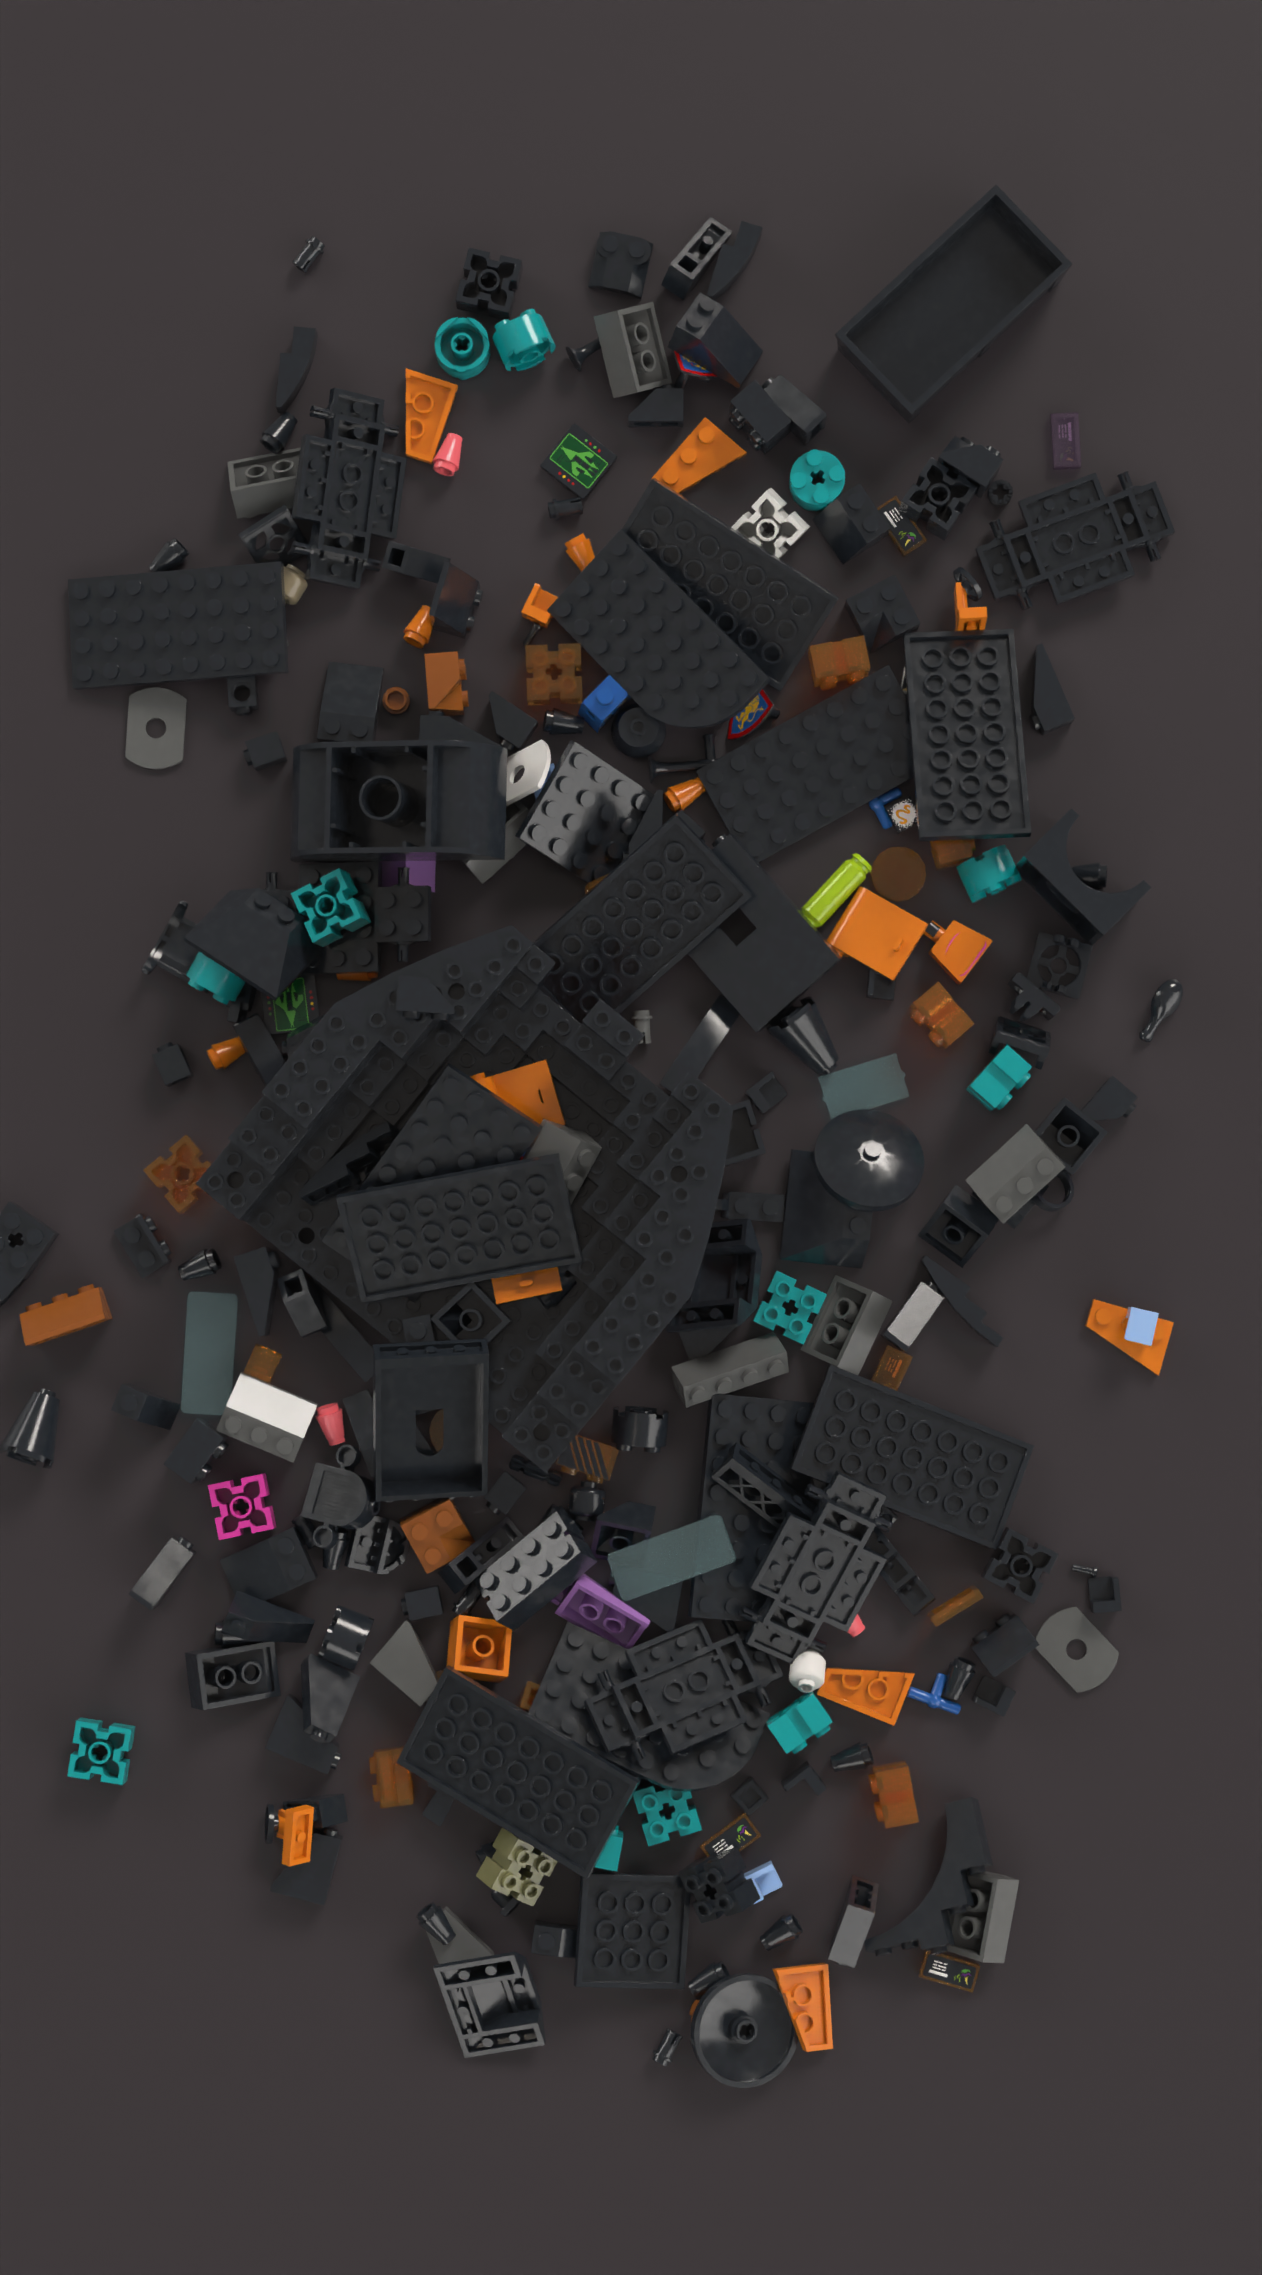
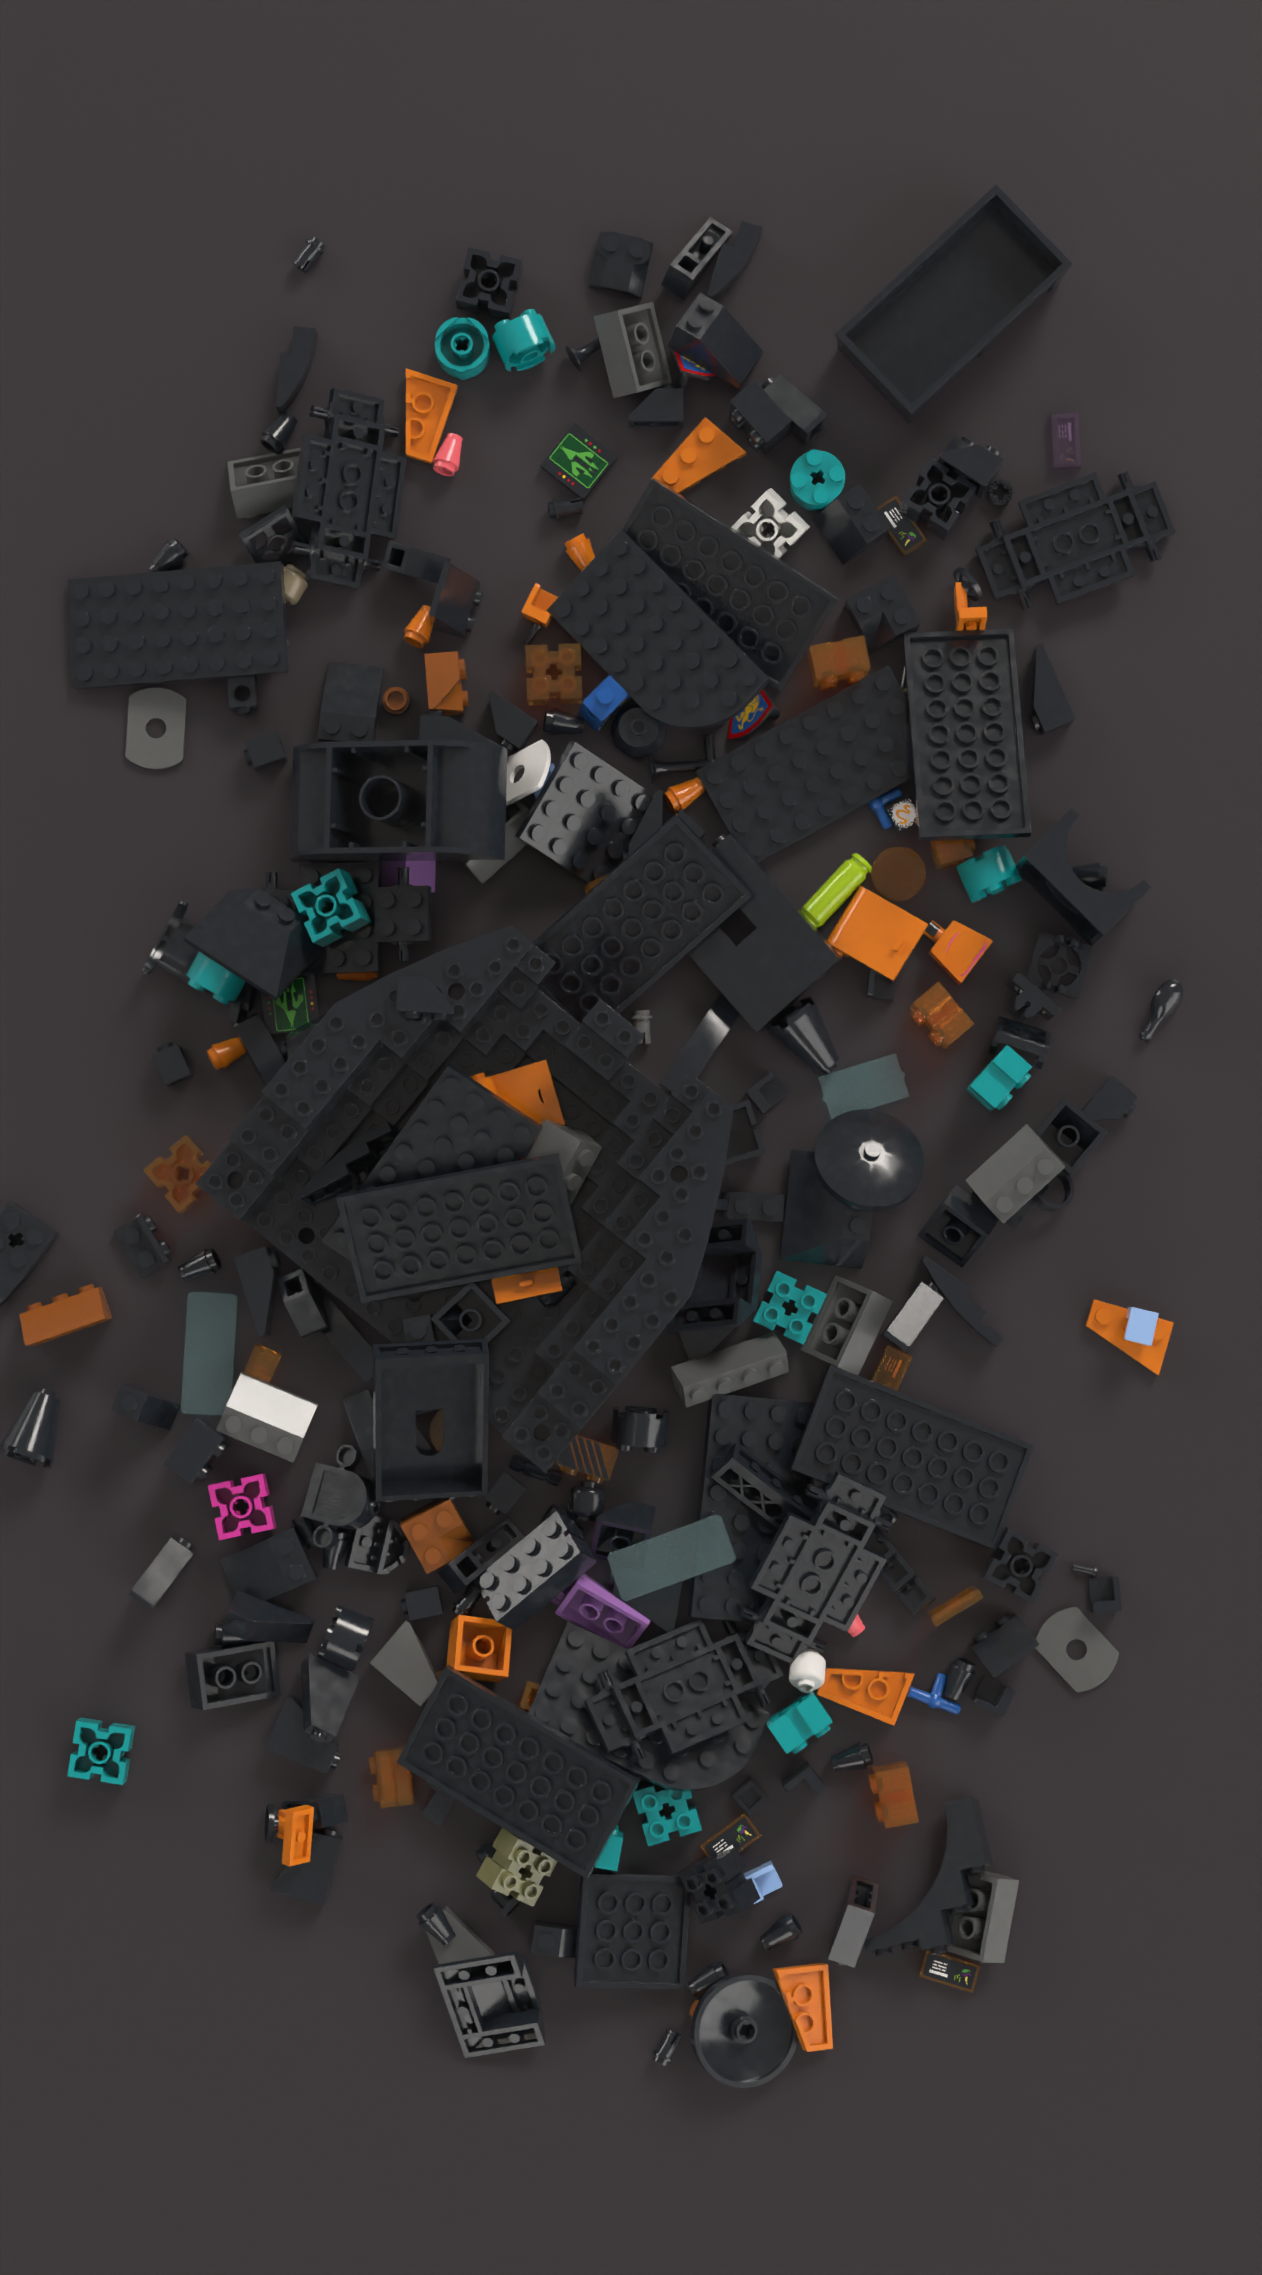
(331, 1422): coral cone -> none

